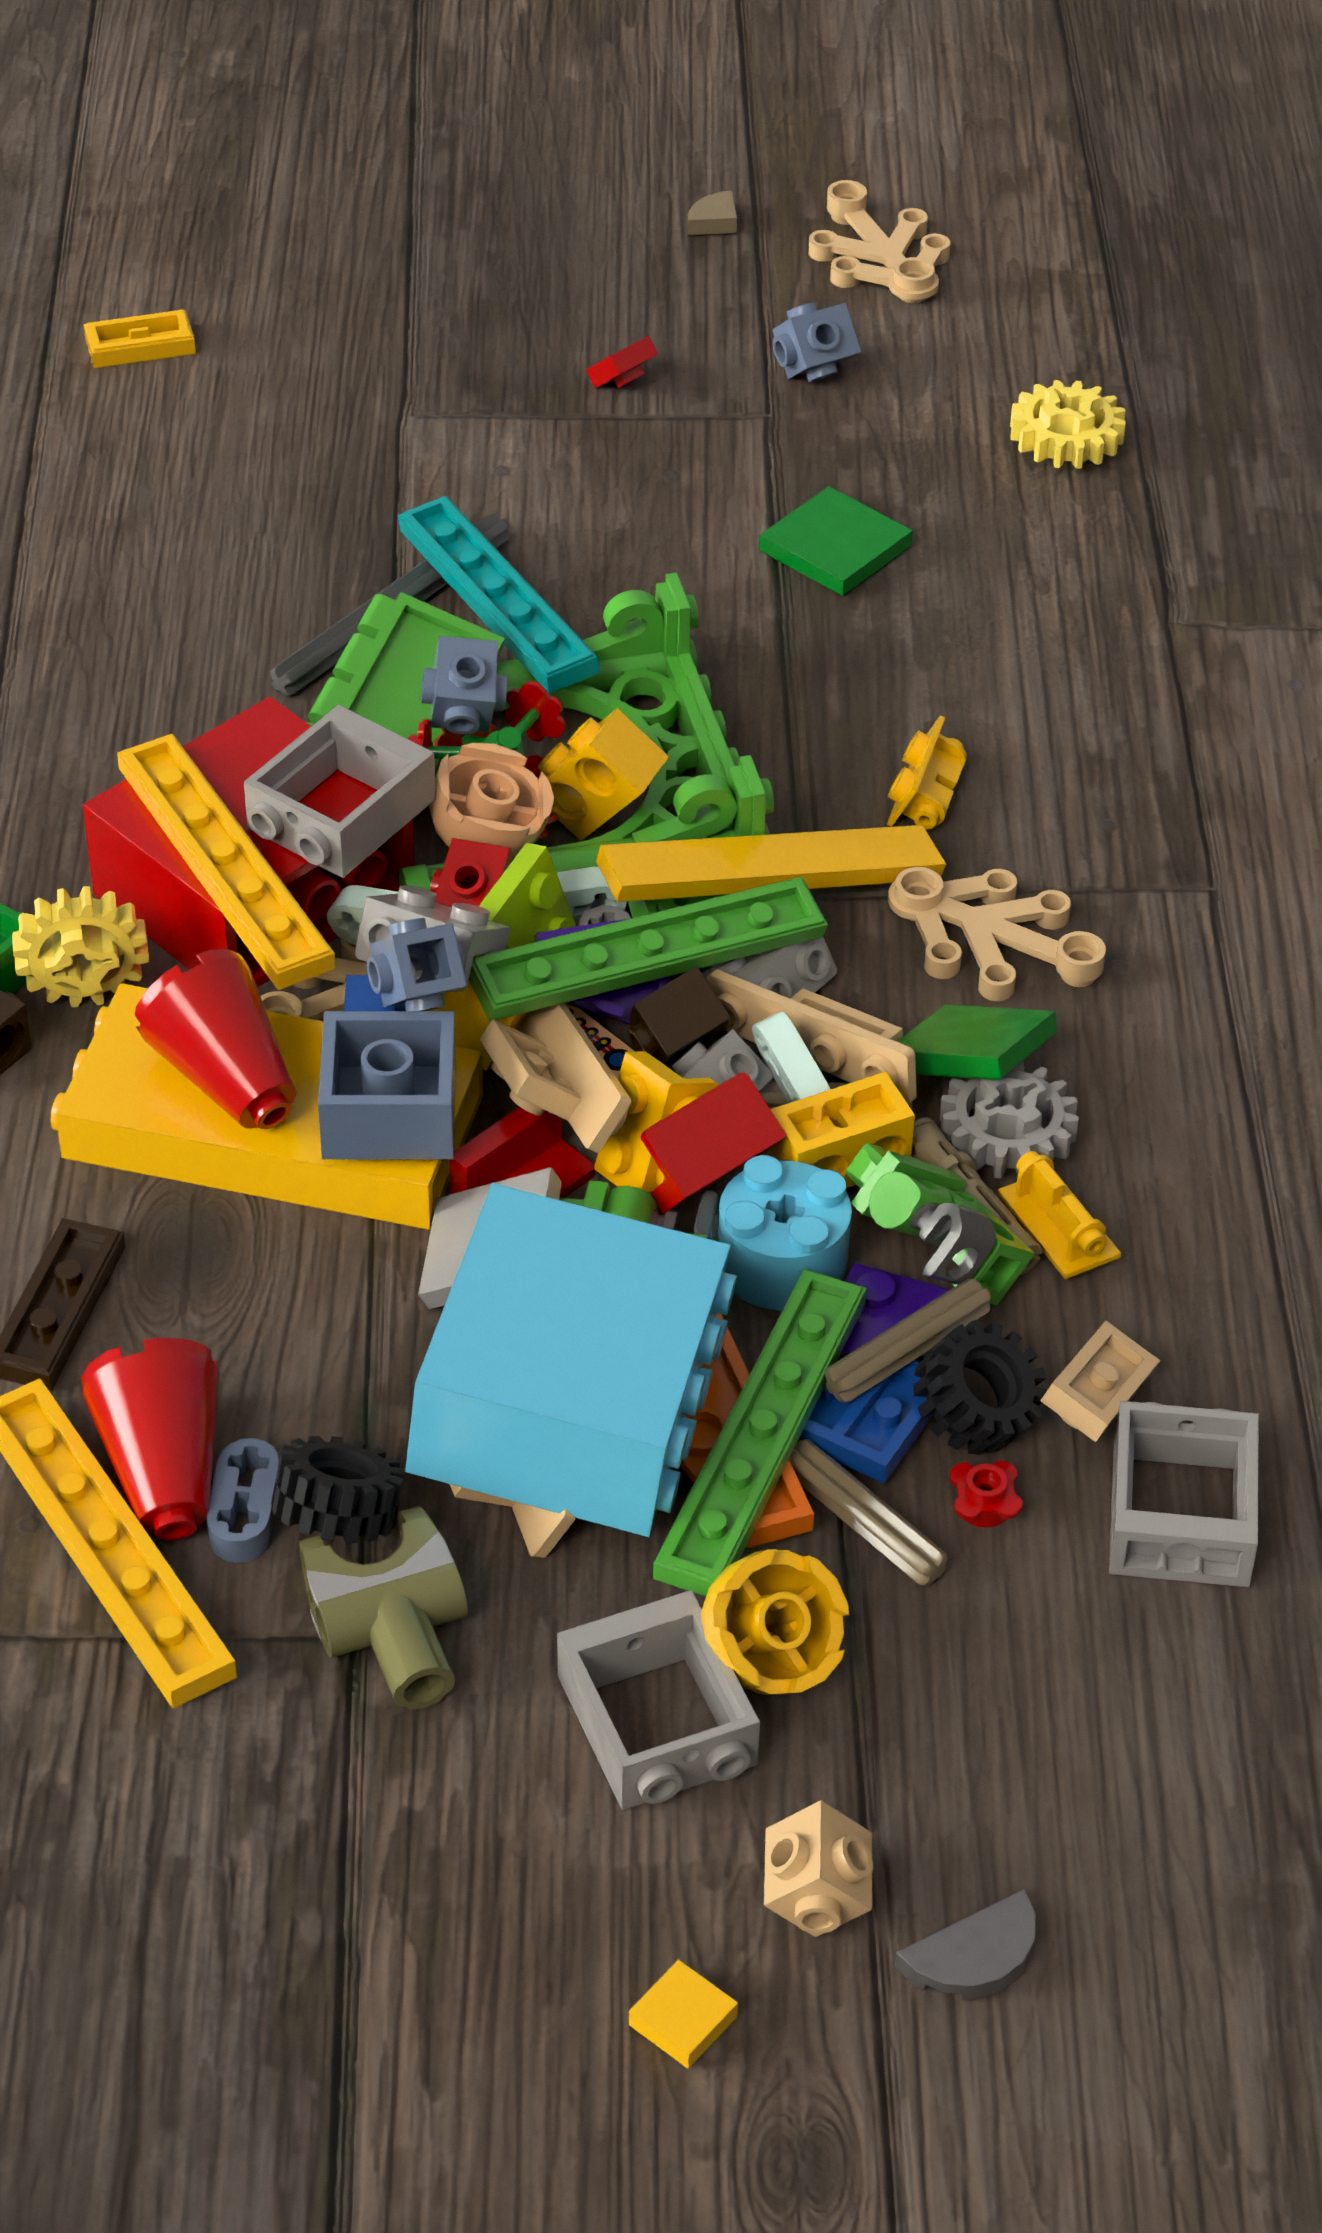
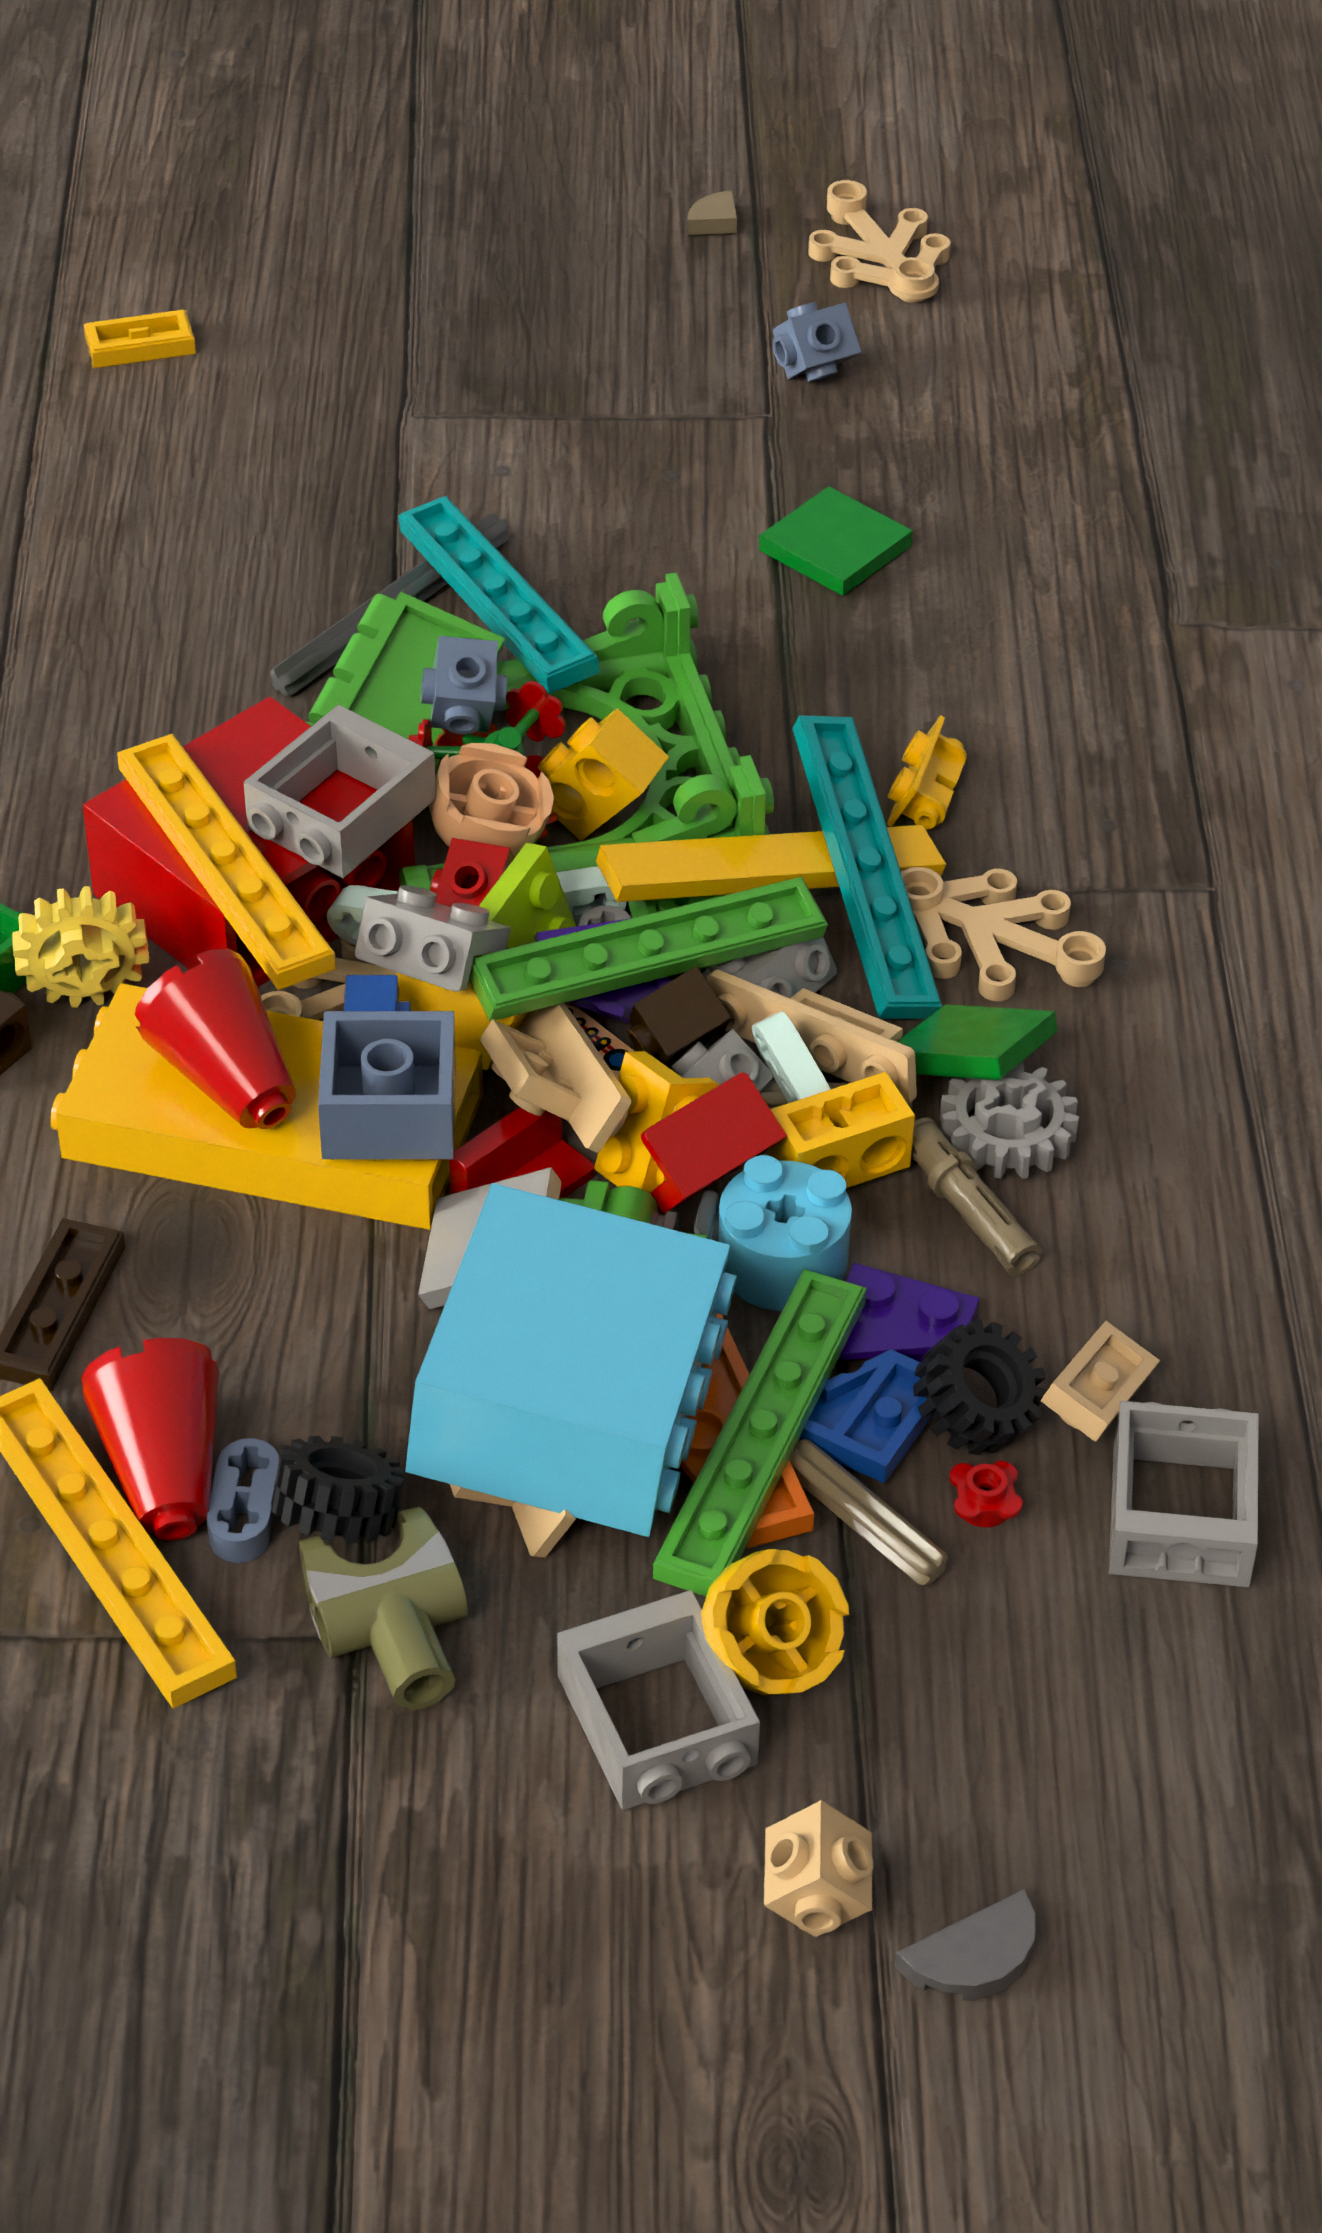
(436, 960): sand blue brick -> none
(623, 365): red plate -> none
(683, 2014): yellow tile -> none
(866, 868): none -> teal tile
(906, 1340): dark tan axle -> none
(930, 1205): bright green hips -> none
(1057, 1218): yellow hinge -> none
(1067, 424): light yellow gear -> none

